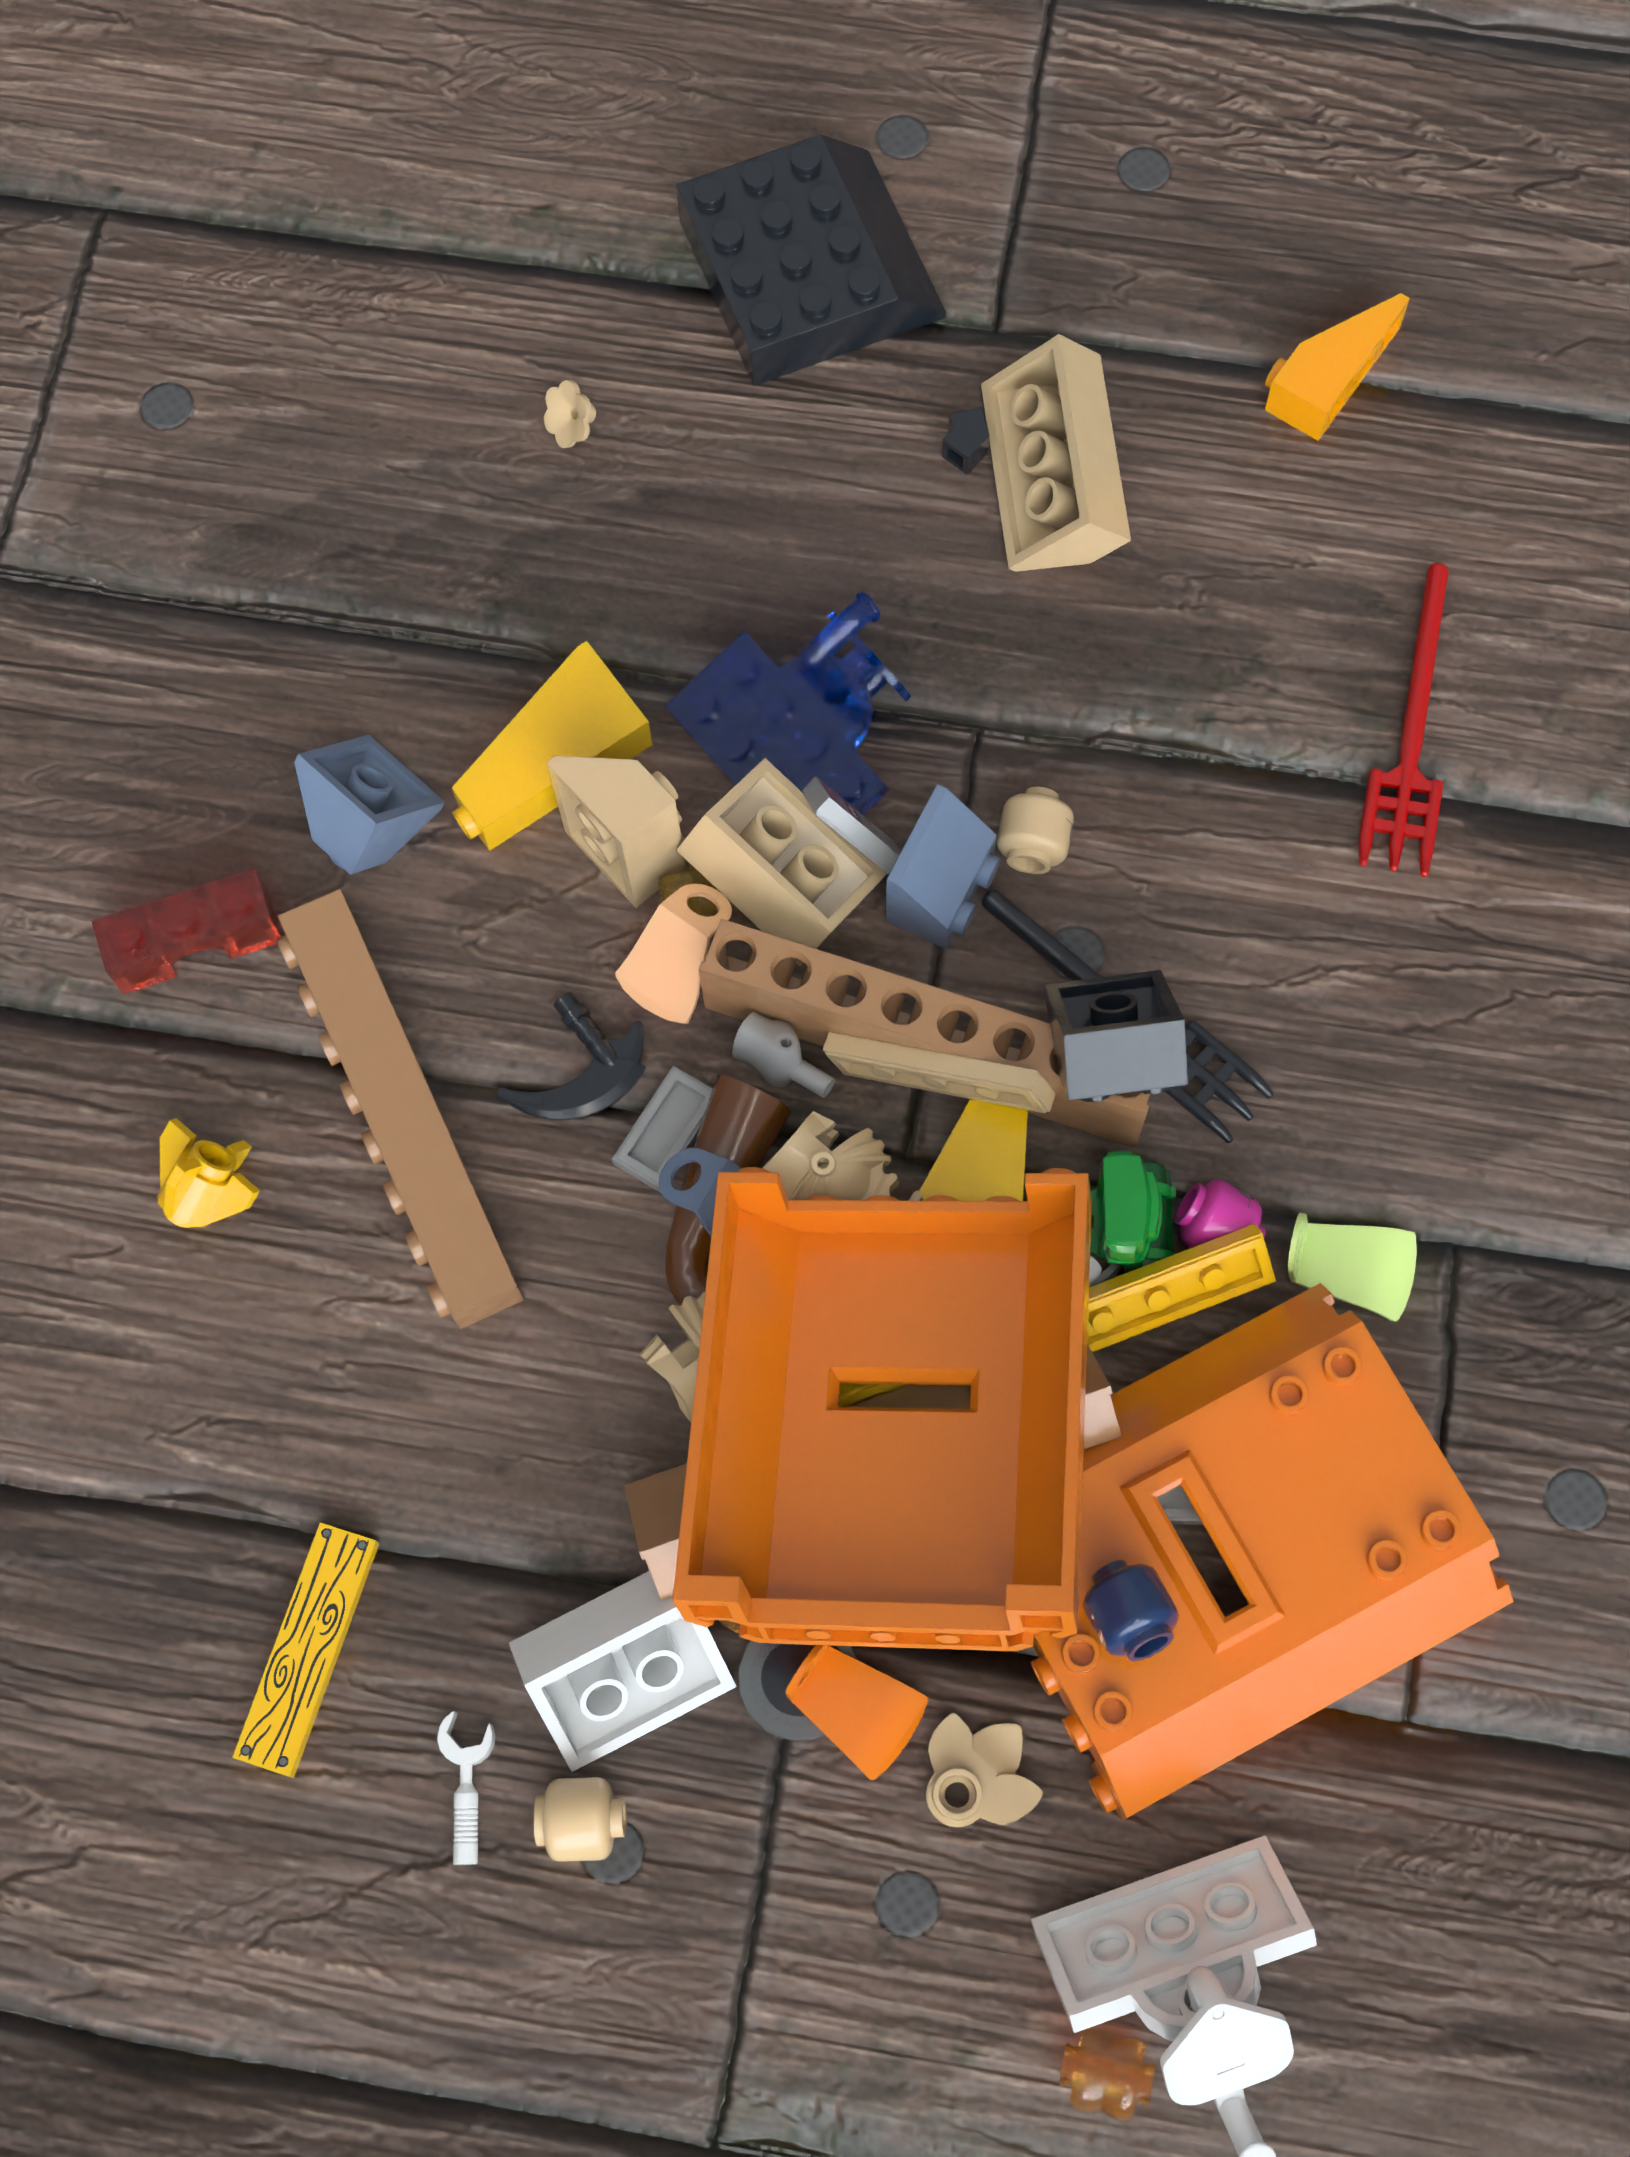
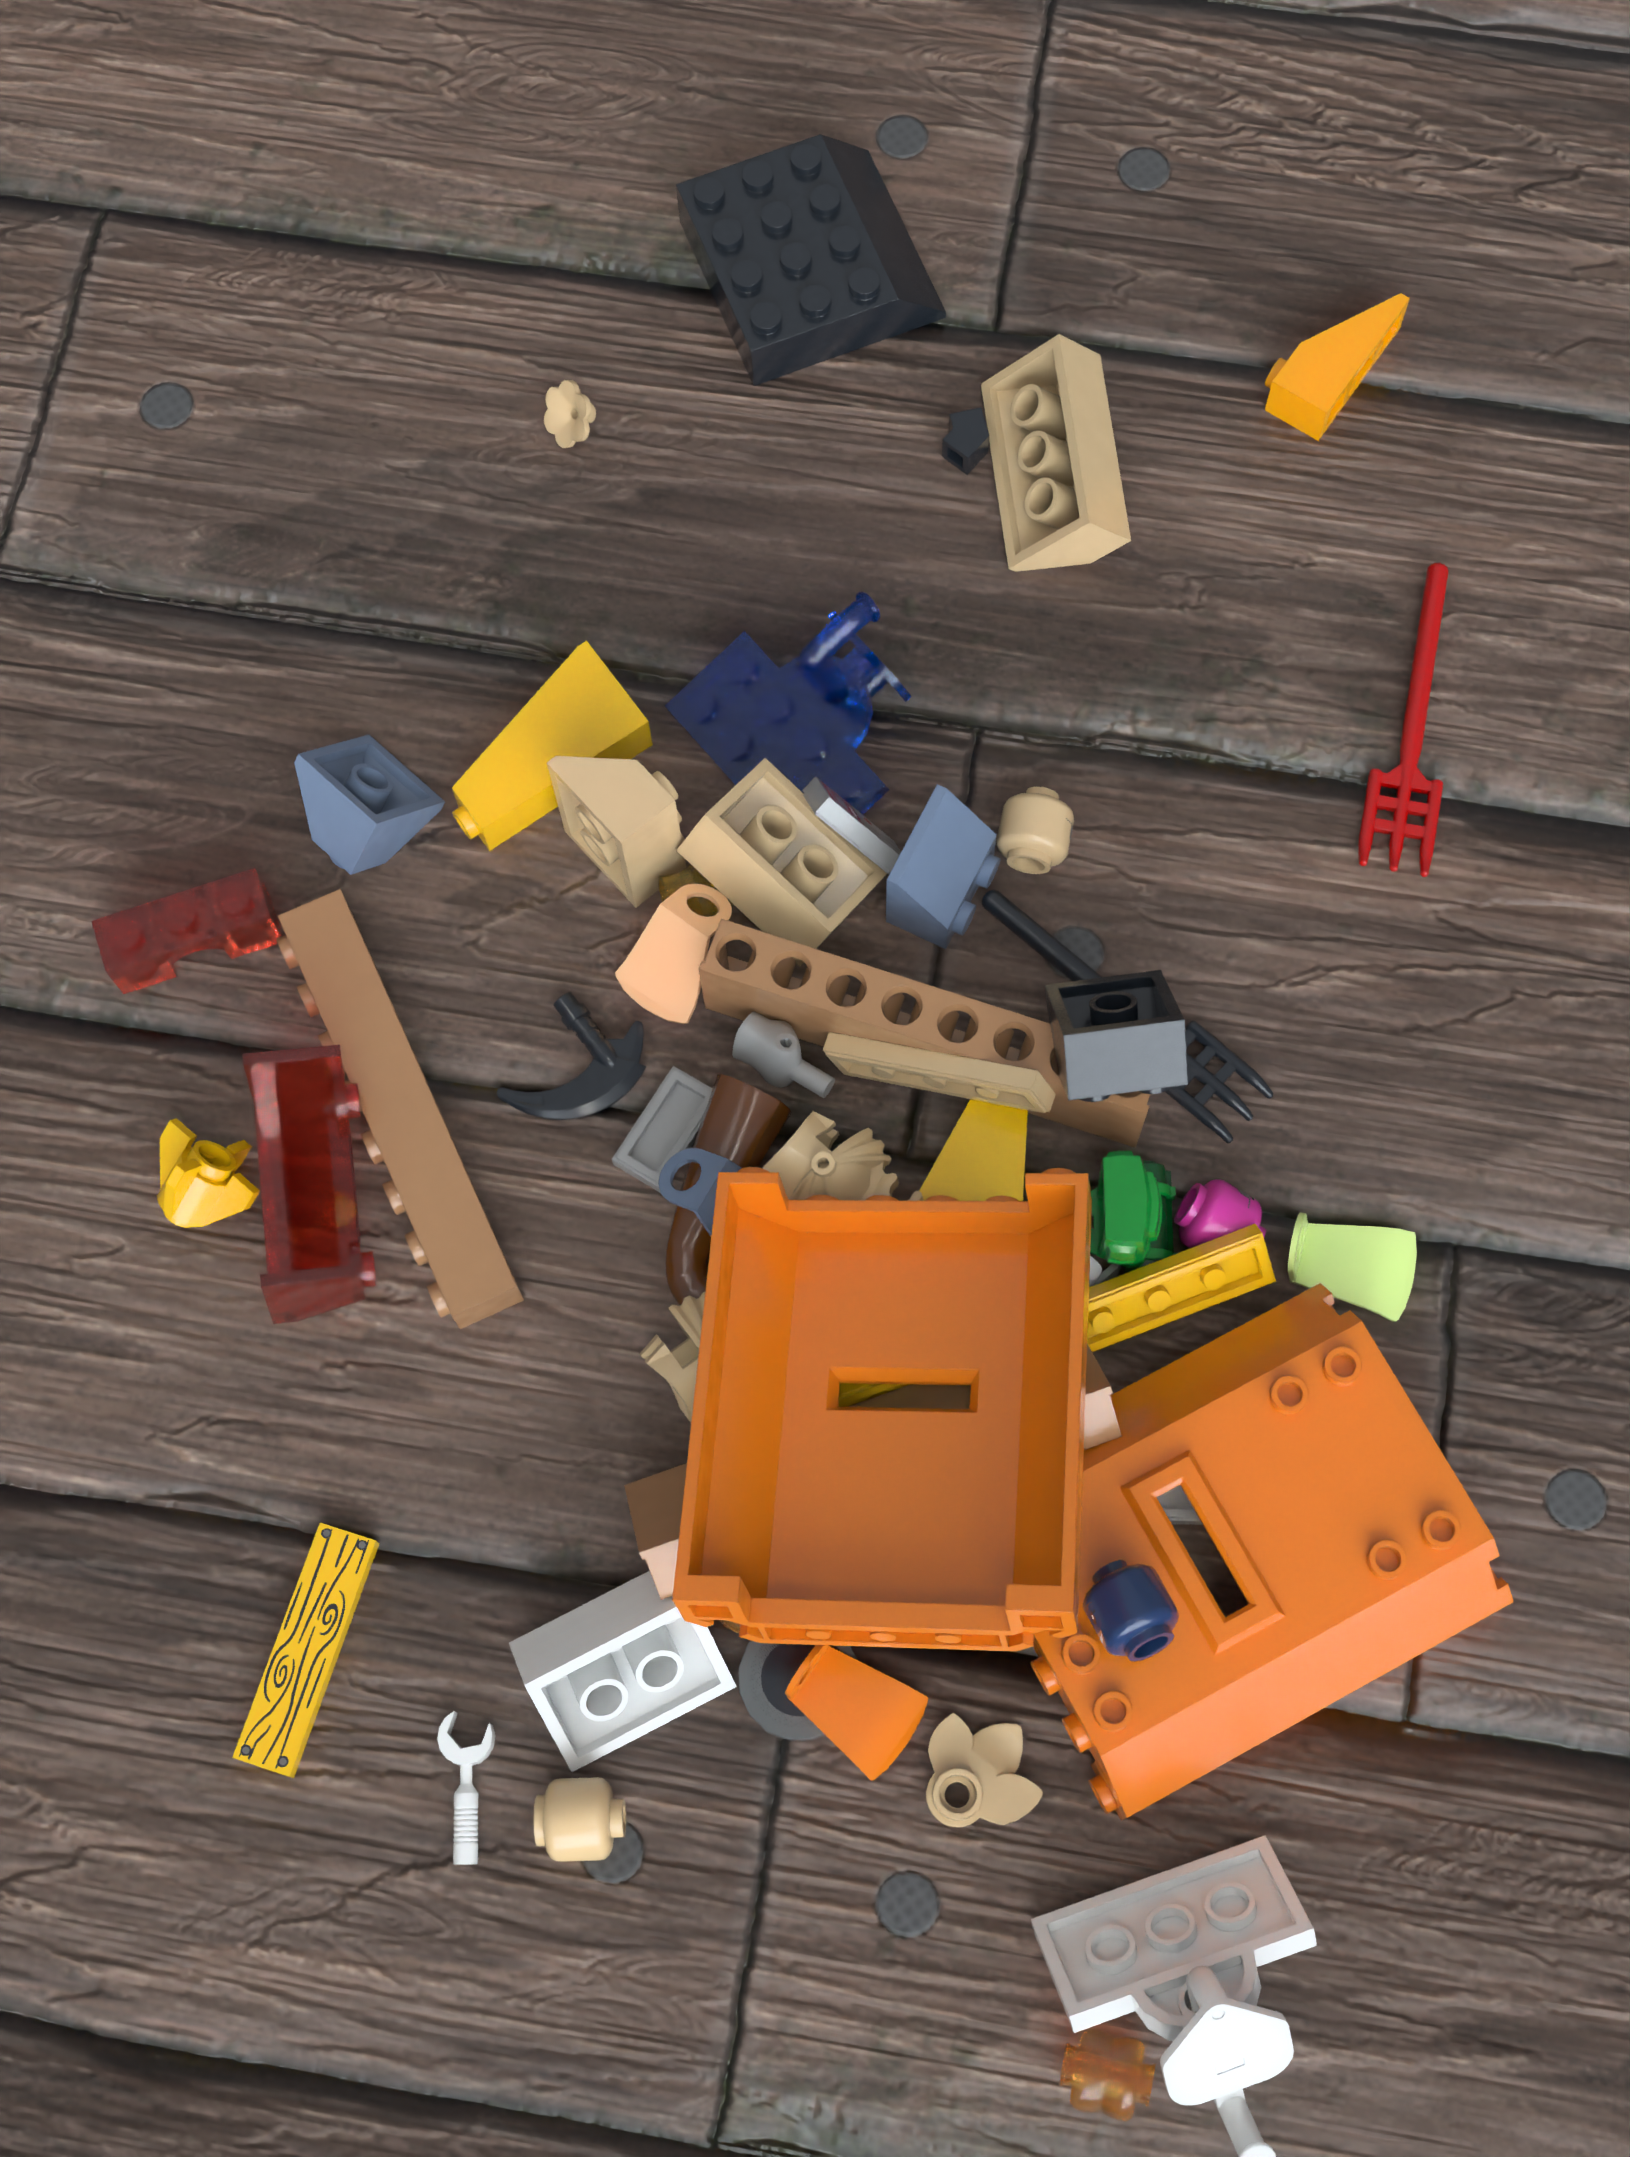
(308, 1182): none -> clear red windscreen

